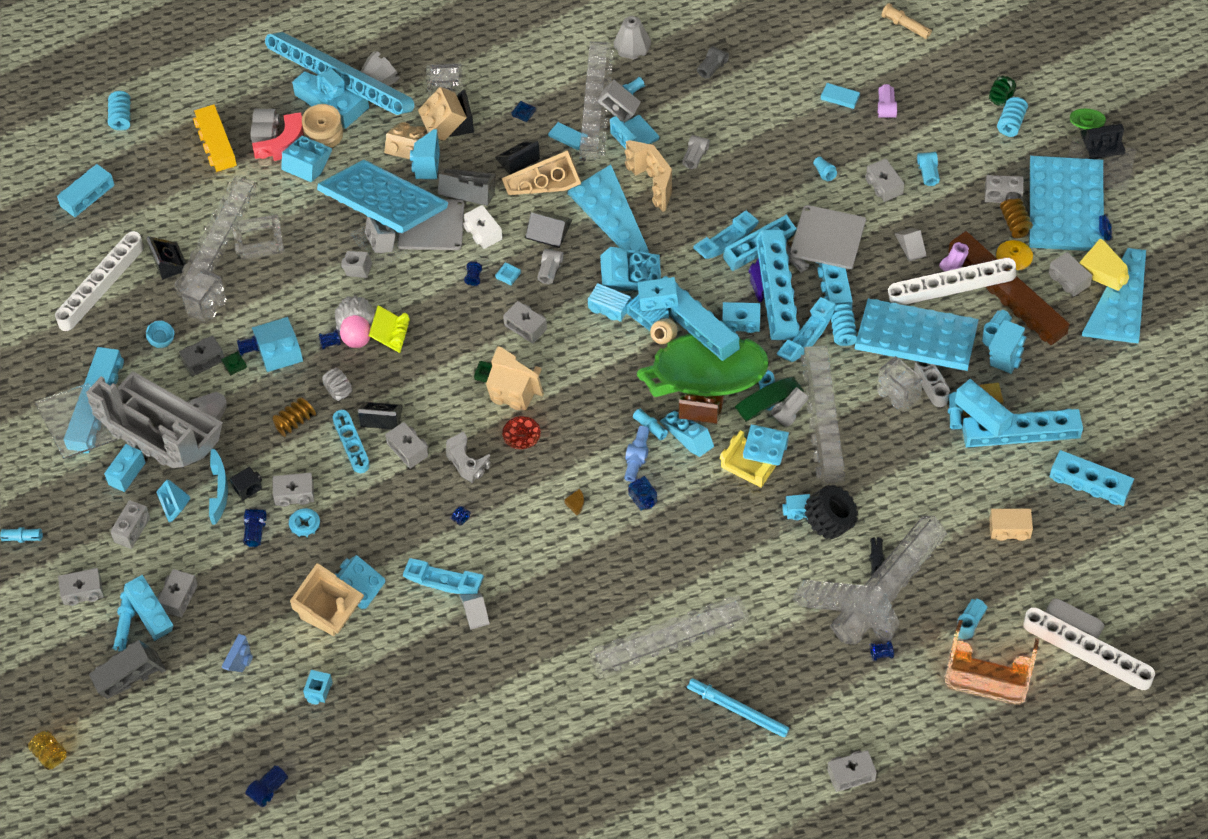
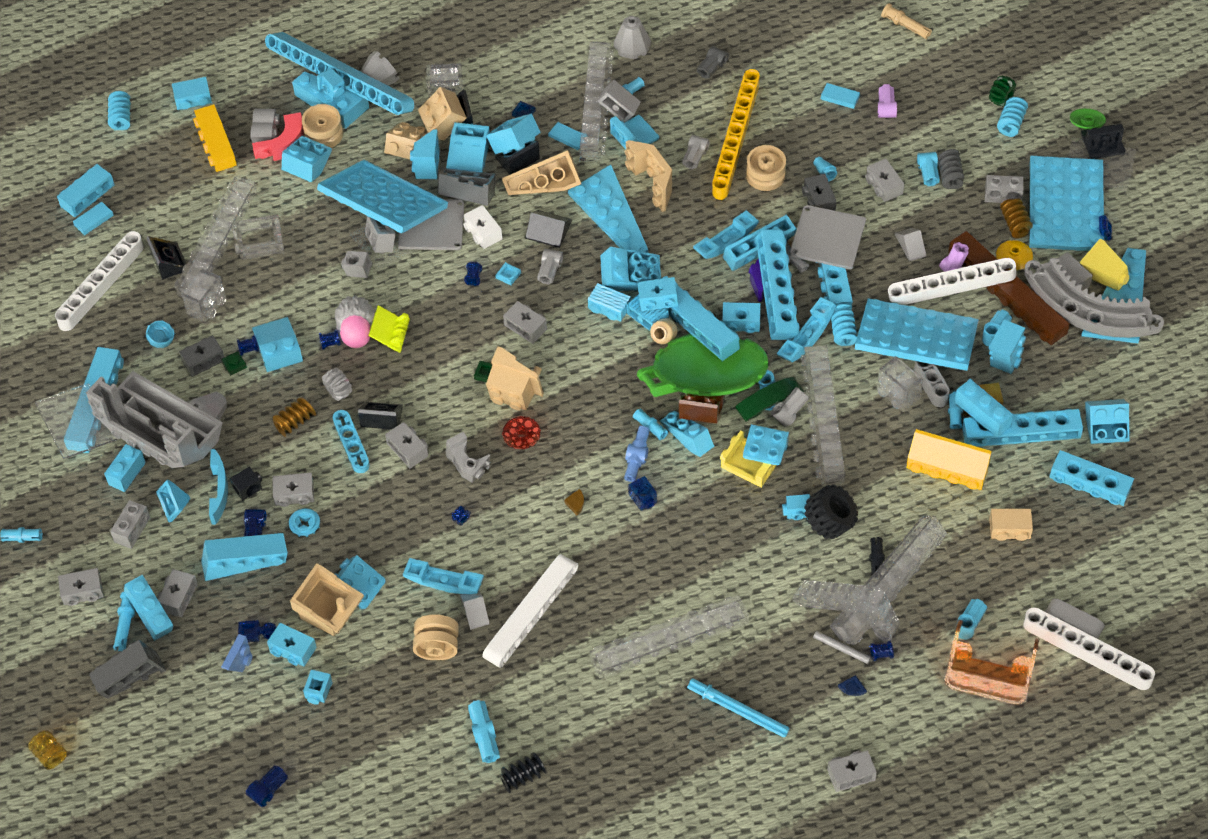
(93, 218): none -> medium azure tile
(191, 93): none -> medium azure brick
(242, 554): none -> medium azure wedge
(252, 630): none -> clear blue plate
(282, 644): none -> medium azure brick
(435, 637): none -> tan wheel
(468, 147): none -> medium azure slope
(483, 731): none -> medium azure piece
(513, 134): none -> medium azure brick
(521, 771): none -> black piece
(529, 610): none -> white beam
(735, 134): none -> yellow beam
(766, 168): none -> tan wheel
(819, 192): none -> dark grey brick
(842, 647): none -> light grey bar
(852, 686): none -> dark blue tile
(948, 459): none -> yellow slope
(951, 169): none -> dark grey piece
(1107, 421): none -> medium azure slope
(1113, 318): none -> light grey gear

